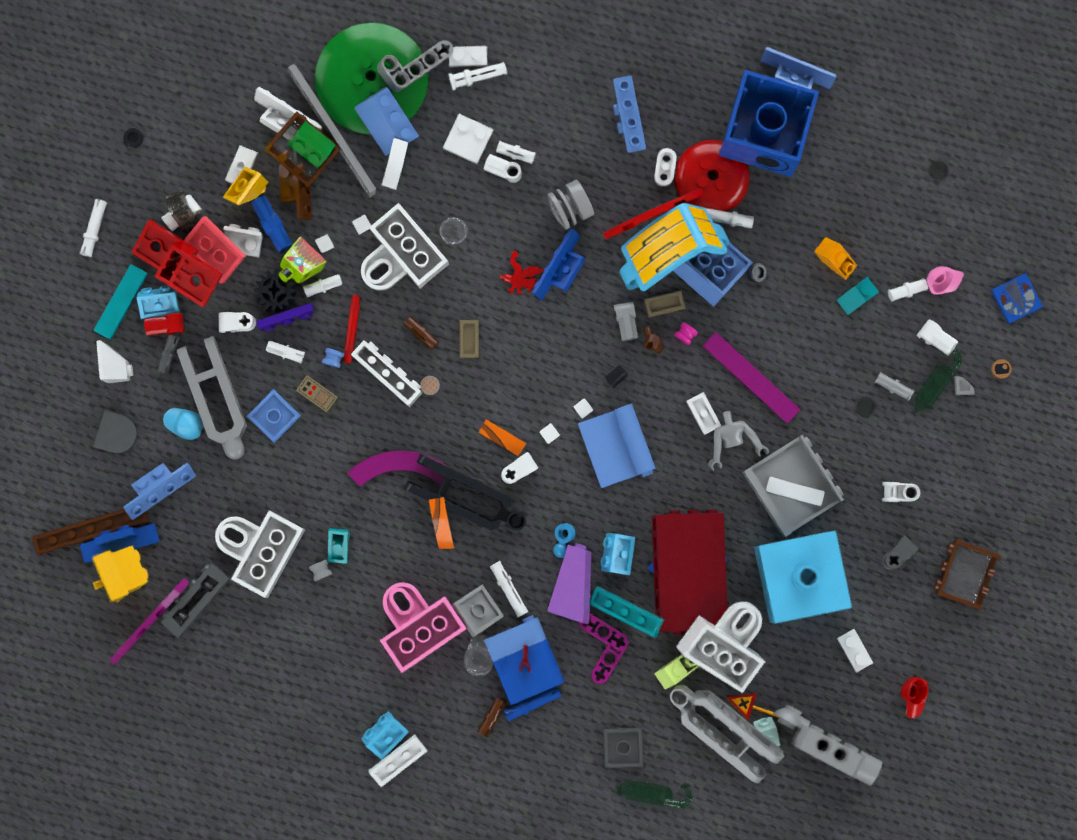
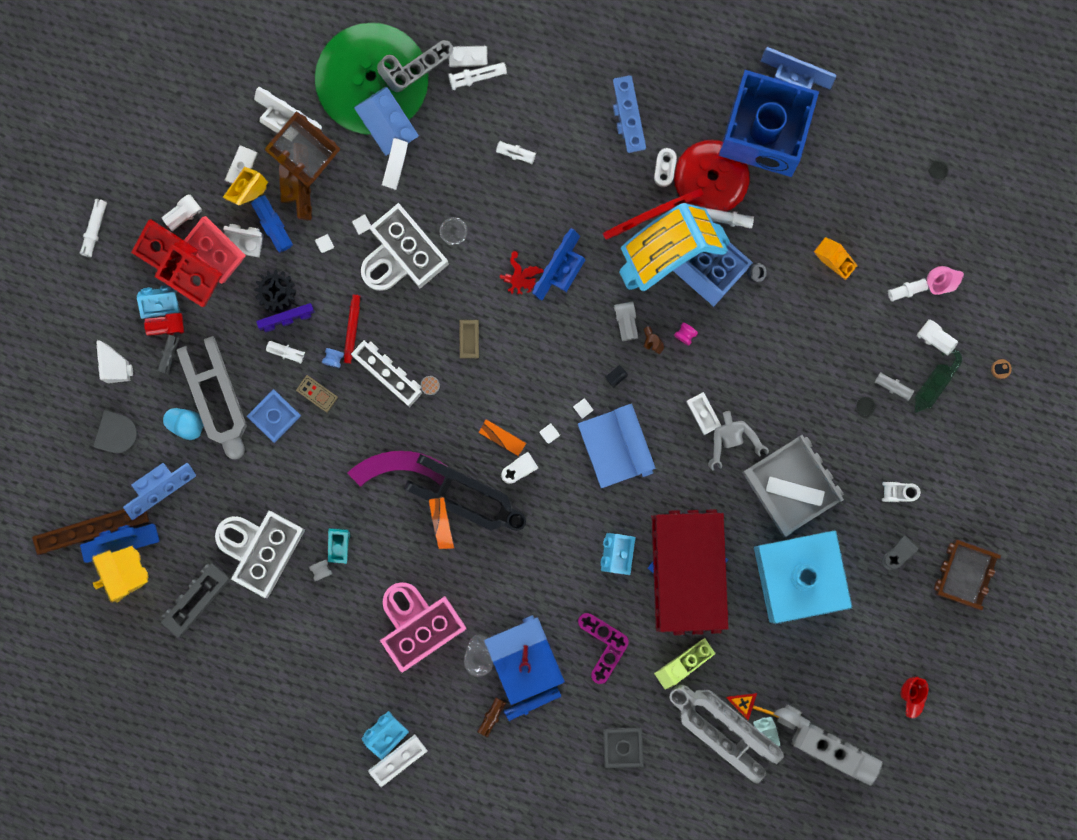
(120, 302): teal tile -> none
(133, 137): black tile -> none
(149, 621): magenta tile -> none
(180, 211): clear smoke bracket -> none
(233, 322): white piece -> none
(301, 262): torso -> none
(311, 144): green brick -> none
(322, 285): white axle -> none
(331, 130): light grey tile -> none
(421, 333): reddish brown pin -> none
(468, 139): white plate -> none
(477, 610): light grey plate -> none
(501, 168): white piece -> none
(508, 588): white pin -> none
(560, 548): dark azure plate -> none
(570, 204): light grey wheel -> none
(572, 587): medium lavender slope -> none
(626, 612): teal tile -> none
(653, 793): clear green plate -> none
(664, 304): dark tan tile -> none
(725, 648): white brick -> none
(751, 377): magenta tile -> none
(855, 650): white plate -> none
(857, 295): teal slope -> none
(962, 386): light grey tile -> none
(1016, 298): tile -> none

